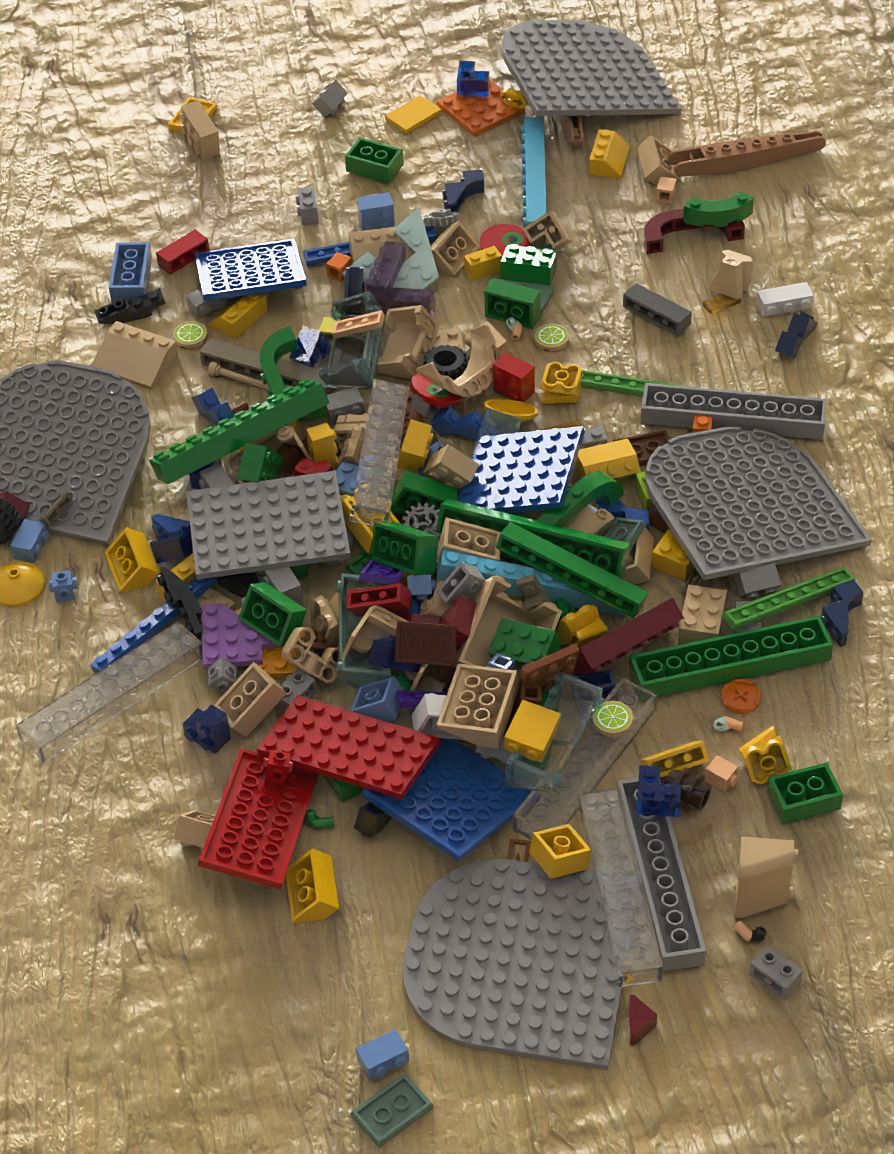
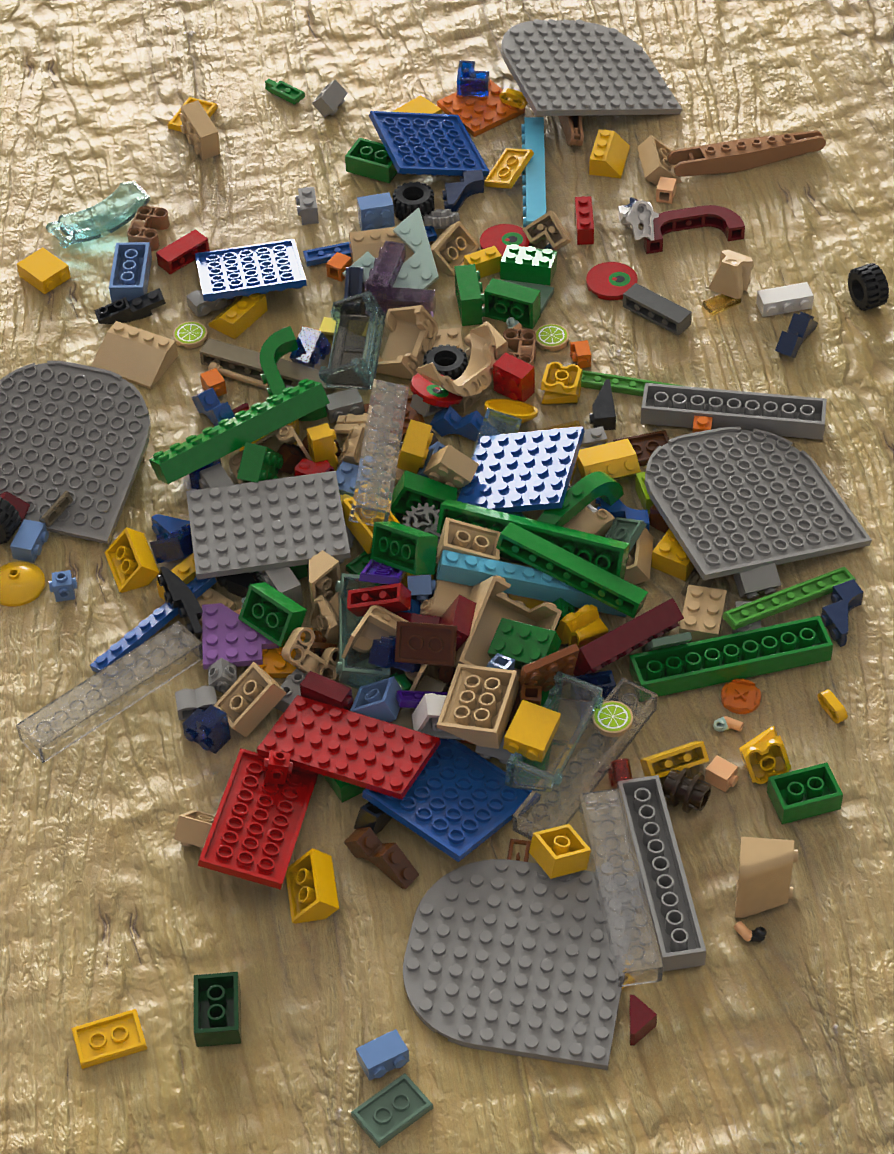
(43, 270): none -> yellow brick
(101, 218): none -> clear light blue windscreen
(109, 1038): none -> yellow tile
(144, 225): none -> medium nougat beam
(189, 700): none -> light grey brick
(214, 380): none -> orange brick
(217, 1009): none -> dark green brick
(284, 91): none -> green hinge
(317, 822): green arm -> none
(323, 574): none -> tan slope
(326, 691): none -> dark red brick
(358, 324): light nougat plate -> none
(385, 856): none -> reddish brown arch
(413, 196): none -> black tyre
(427, 143): none -> blue plate
(463, 581): light grey brick -> none
(469, 295): none -> green brick
(508, 168): none -> yellow tile
(523, 342): none -> medium nougat beam
(532, 591): dark tan slope -> none
(581, 353): none -> orange brick
(584, 220): none -> red brick
(603, 409): none -> black slope
(610, 280): none -> red tile
(619, 770): none -> clear red piece
(637, 213): none -> white hips
(655, 797): clear blue brick -> none
(667, 641): none -> sand green tile
(718, 212): green brick -> none
(776, 972): light grey brick -> none
(832, 706): none -> yellow beam
(868, 286): none -> black tyre

